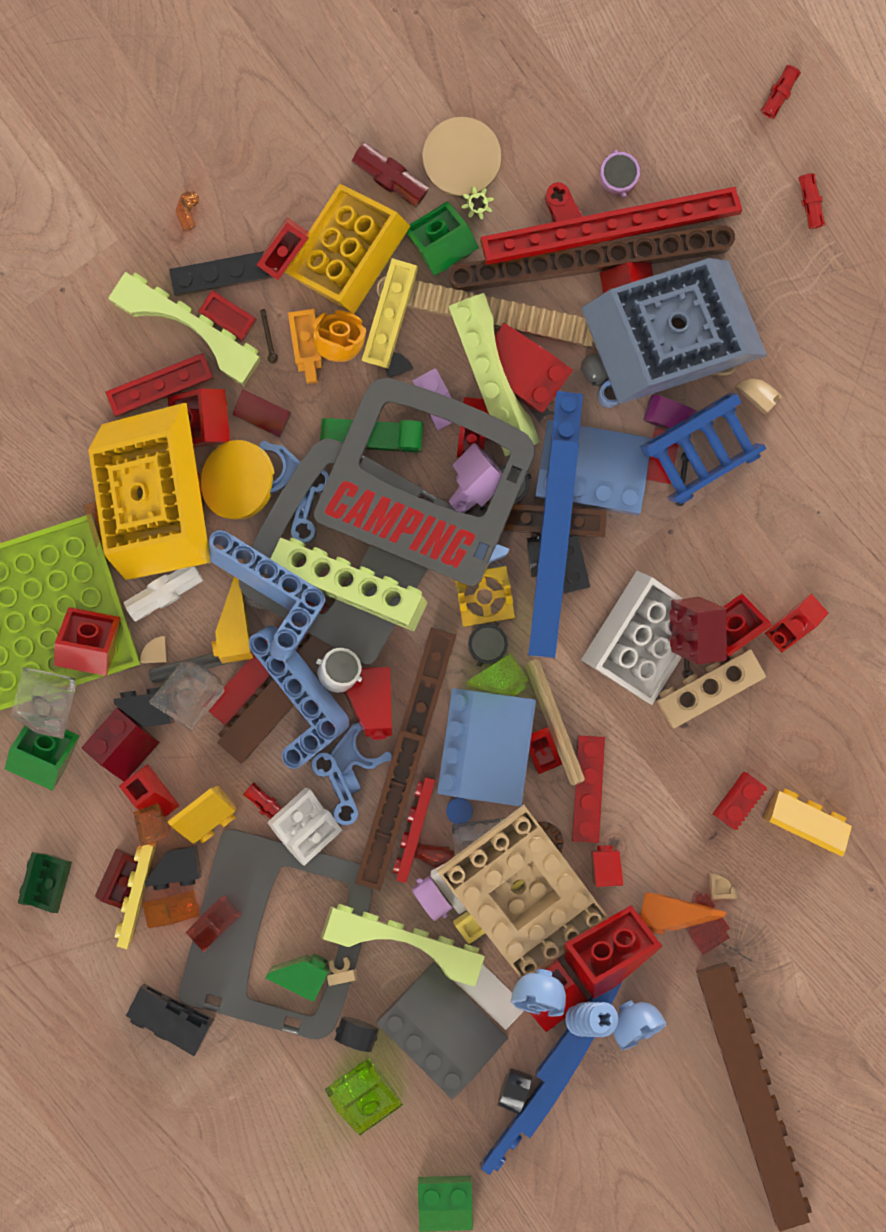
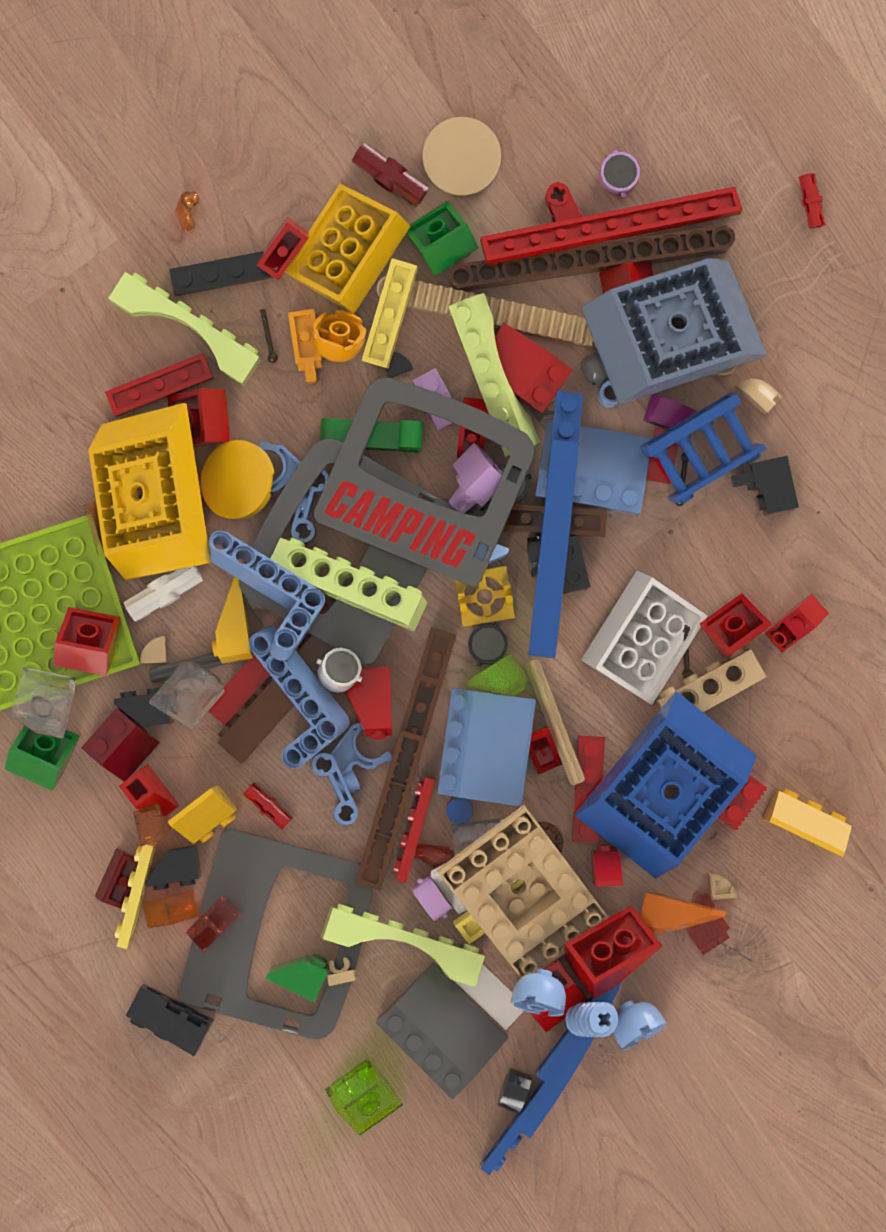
(44, 882): dark green bracket -> none
(227, 315): red tile -> none
(261, 413): dark red slope -> none
(304, 826): white slope -> none
(356, 1034): black piece -> none
(445, 1203): green slope -> none
(484, 200): yellowish green gear -> none
(677, 749): none -> blue slope
(698, 630): dark red brick -> none
(753, 1097): reddish brown brick -> none
(773, 482): none -> black hinge
(780, 91): red pin -> none

